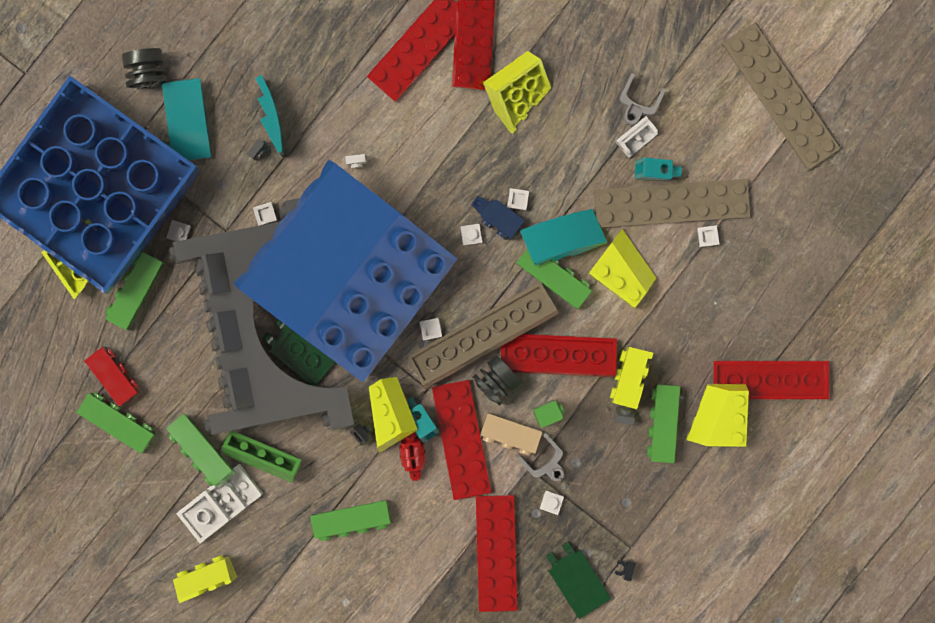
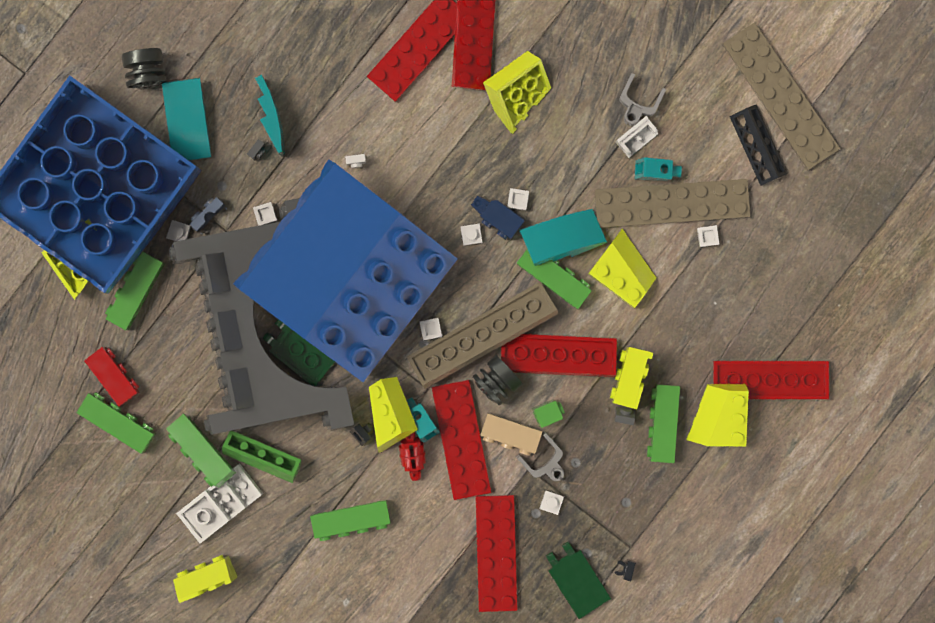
(212, 206): none -> sand blue piece
(764, 144): none -> black fence

